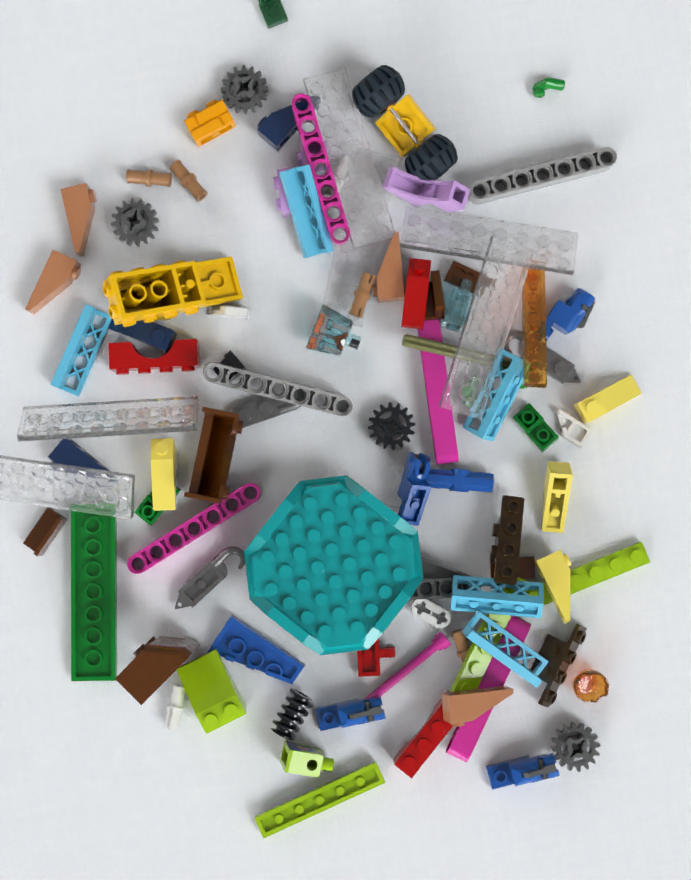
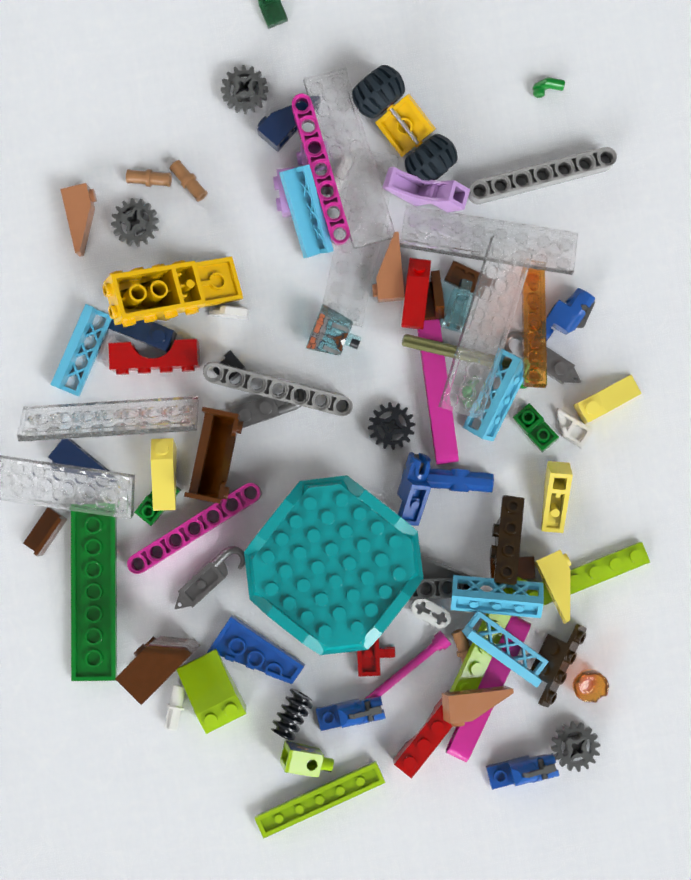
(55, 278): nougat slope -> none
(209, 122): light orange brick -> none
(362, 295): medium nougat pin -> none

